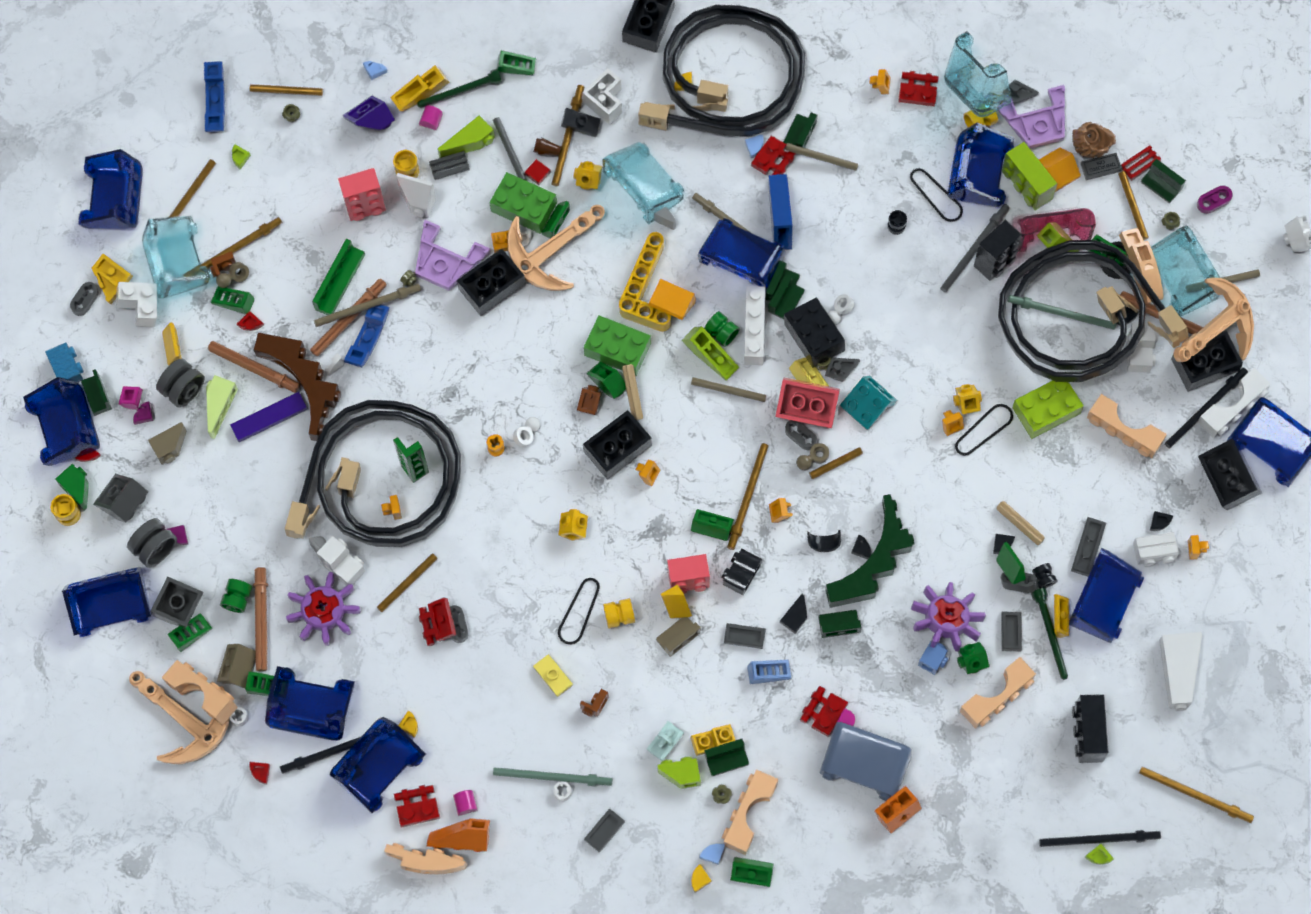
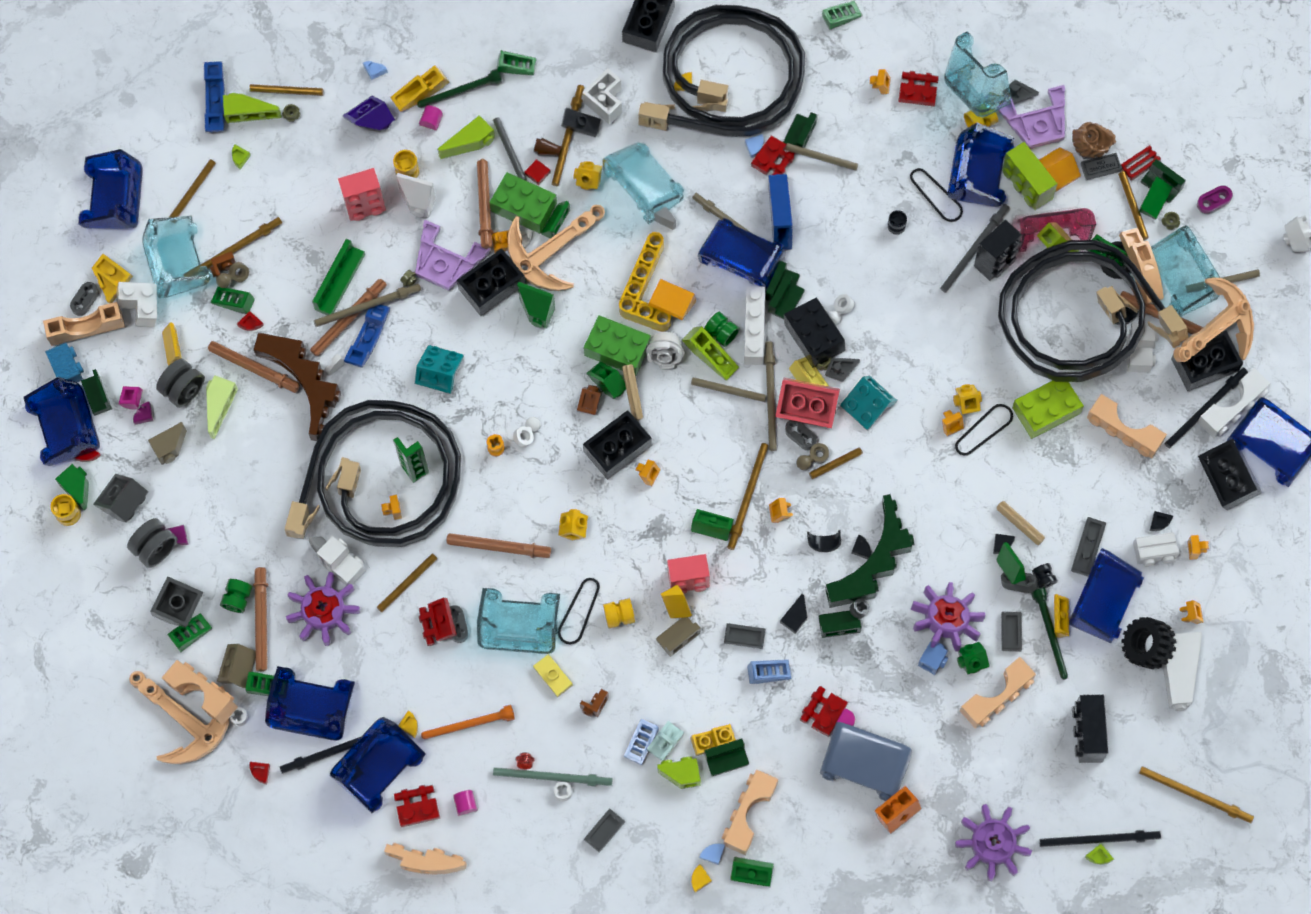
(104, 319): none -> light nougat arch
(107, 600): clear blue windscreen -> none
(246, 108): none -> lime slope
(268, 417): dark purple tile -> none
(438, 368): none -> teal bracket
(443, 164): dark grey tile -> none
(466, 835): orange slope -> none
(484, 206): none -> nougat axle
(499, 545): none -> nougat axle
(505, 714): none -> orange piece
(517, 624): none -> clear light blue windscreen
(525, 761): none -> clear red plate
(537, 304): none -> green slope
(642, 724): none -> slope
(665, 350): none -> white cone
(721, 799): olive plate -> none
(742, 571): black brick -> none
(769, 361): none -> dark tan bar
(833, 23): none -> green slope
(864, 607): none -> dark grey bush
(1005, 840): none -> medium lavender gear
(1027, 303): sand green bar -> none
(1155, 198): none -> green slope
(1161, 647): none -> black tyre
(1194, 612): none -> light orange tile

